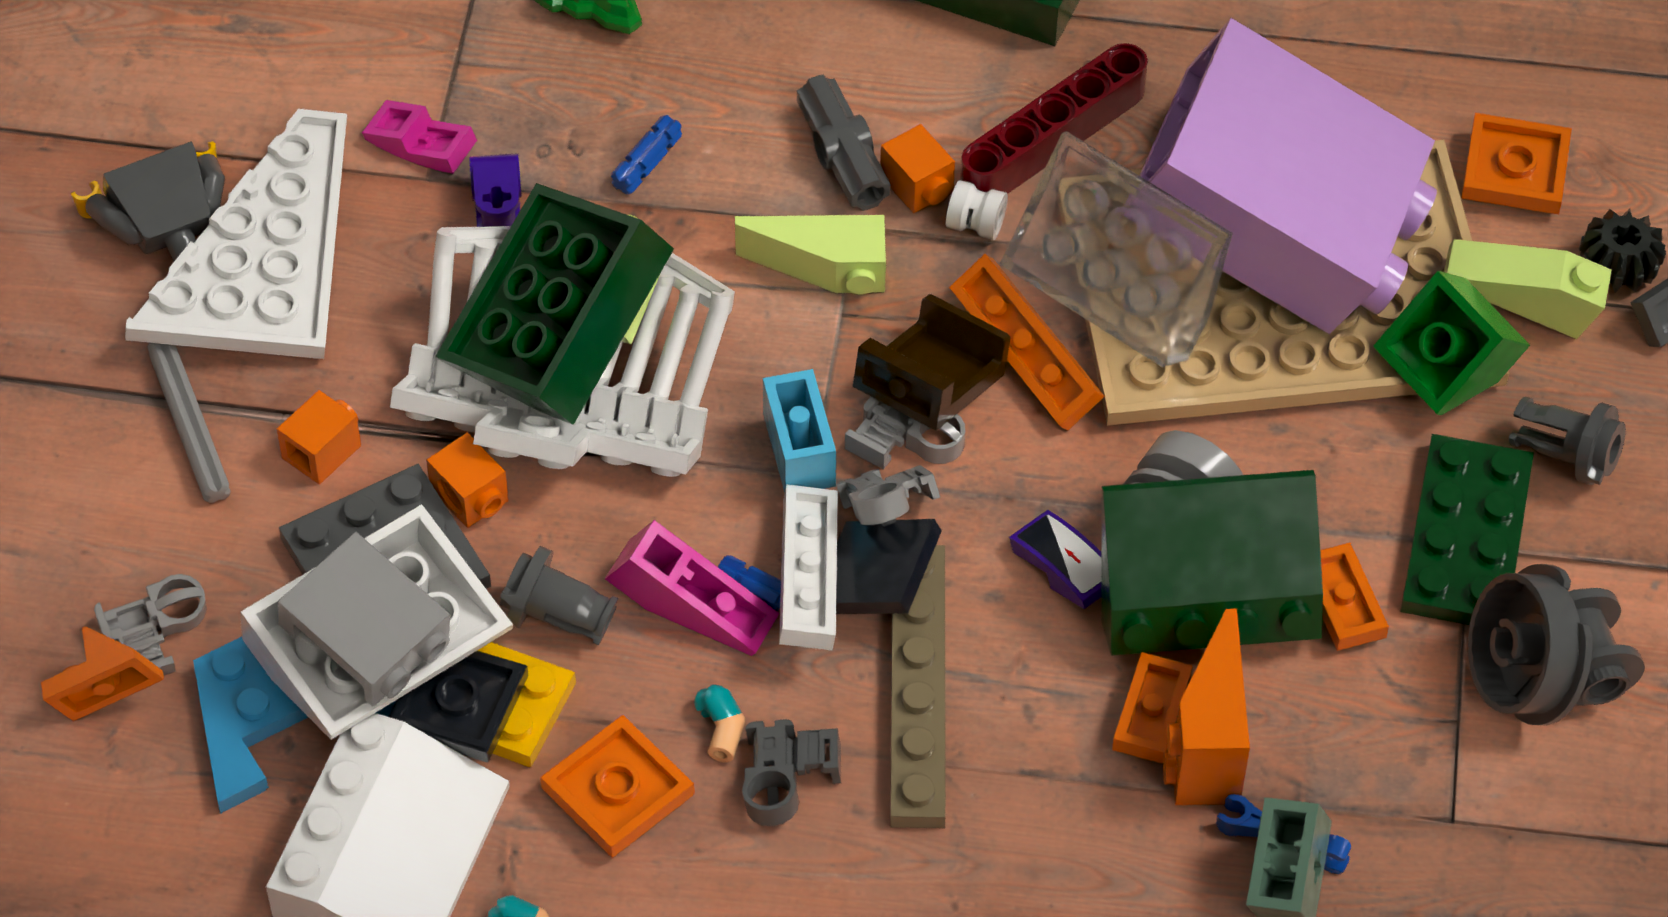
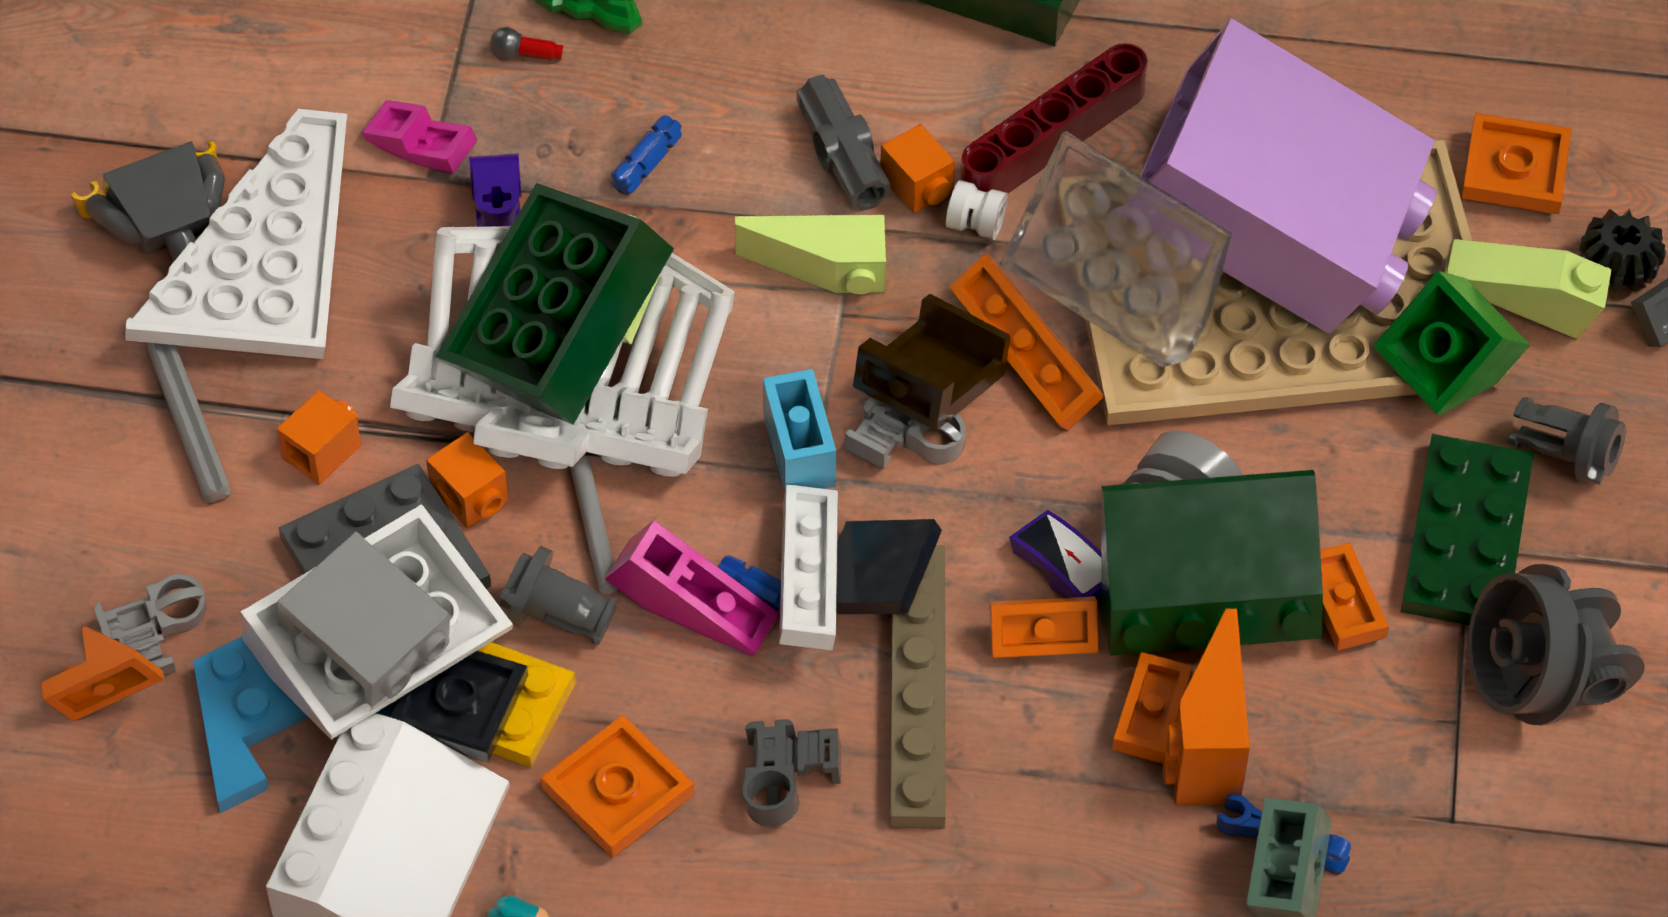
(508, 43): none -> piece
(593, 523): none -> light grey bar
(729, 720): arm -> none
(884, 501): light grey piece -> none
(1043, 627): none -> orange plate

